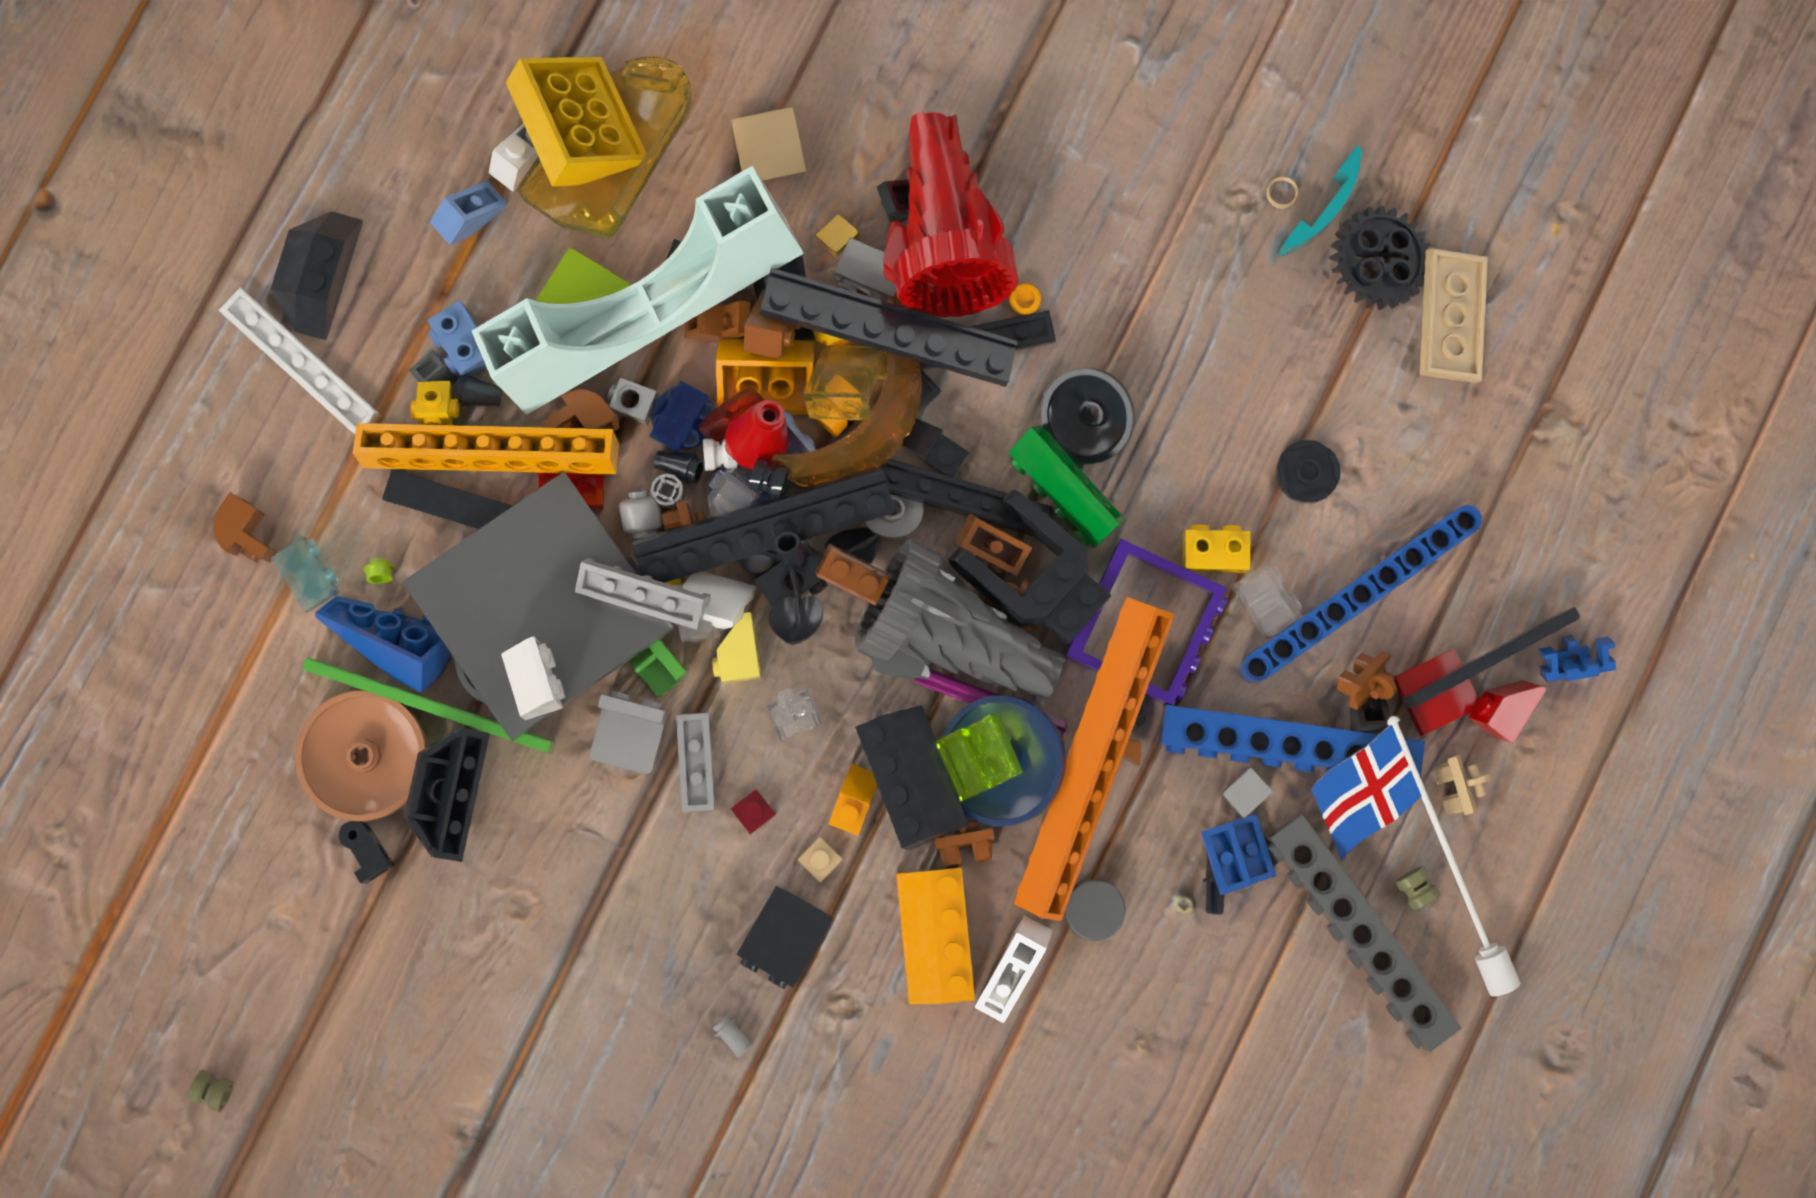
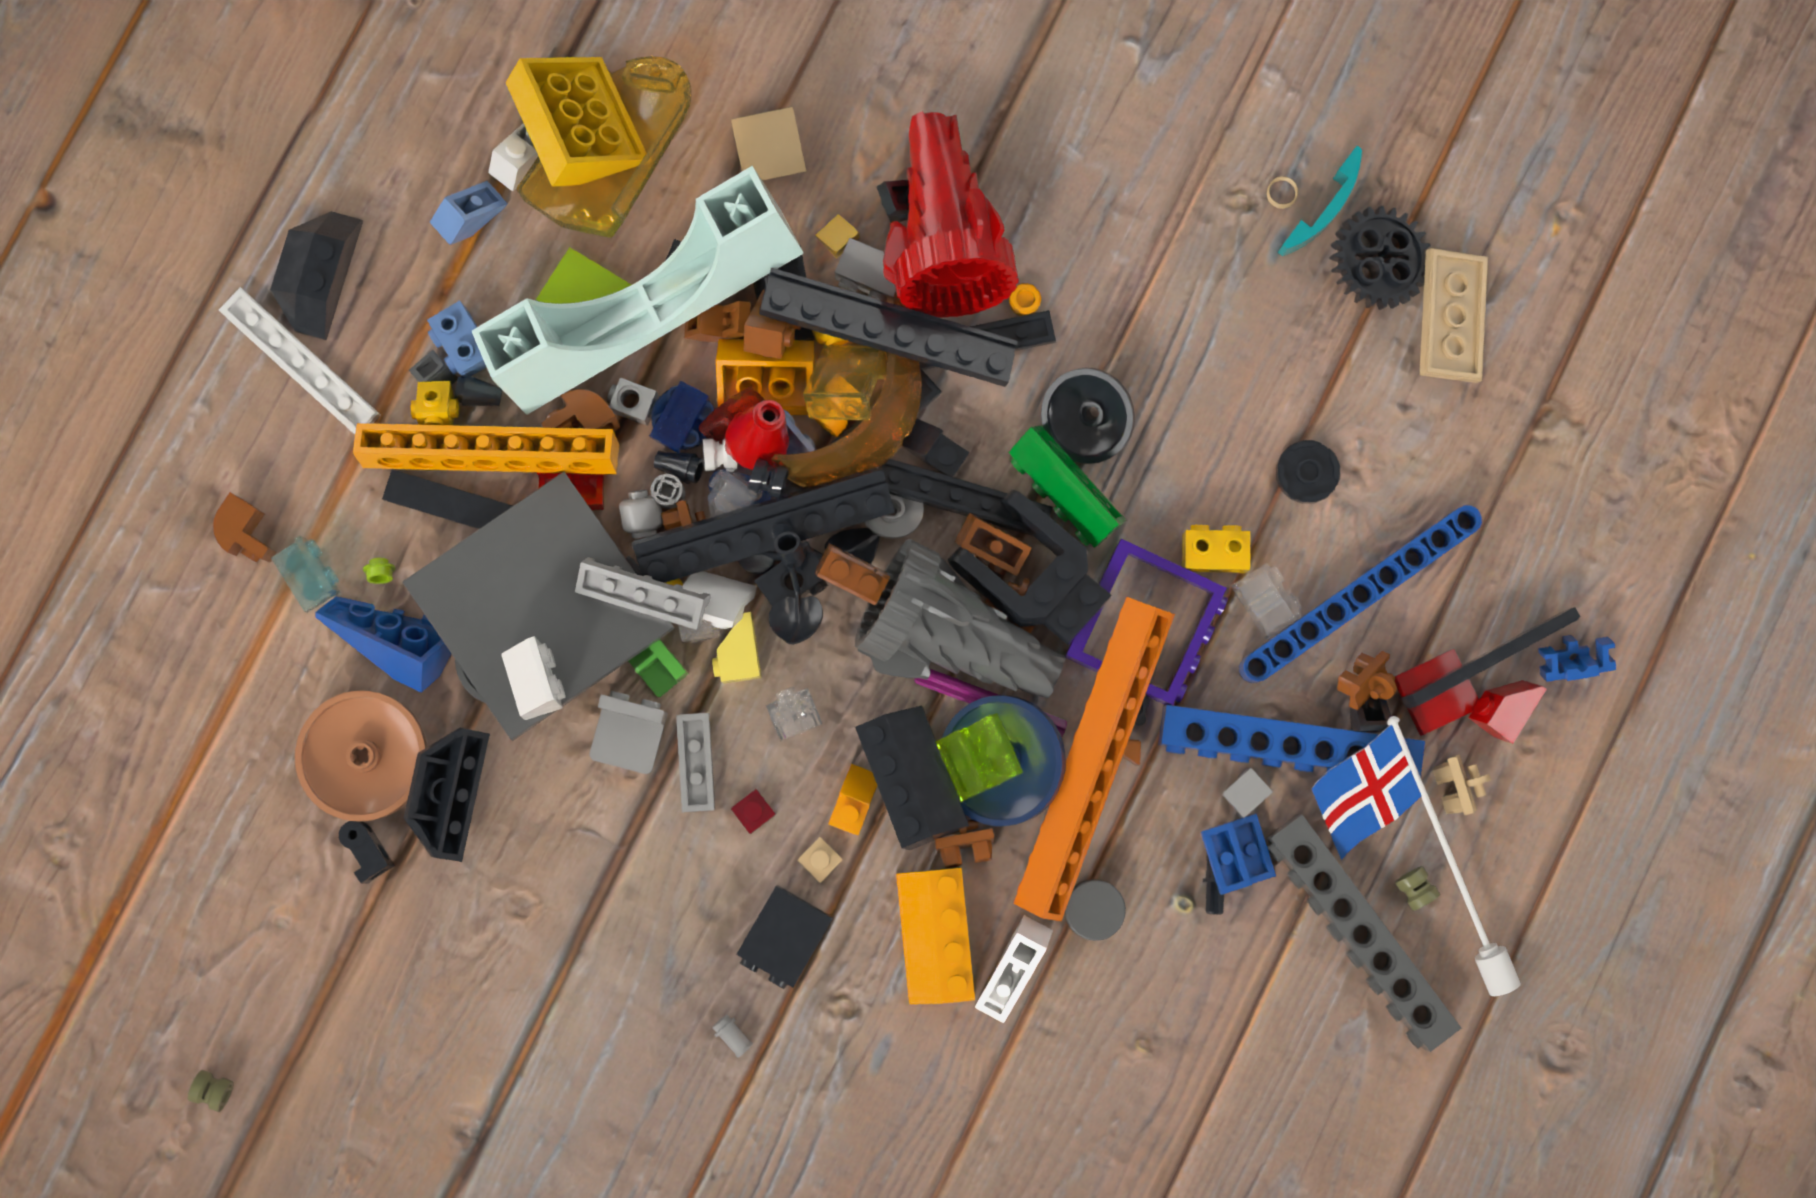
(423, 704): bright green tile -> none

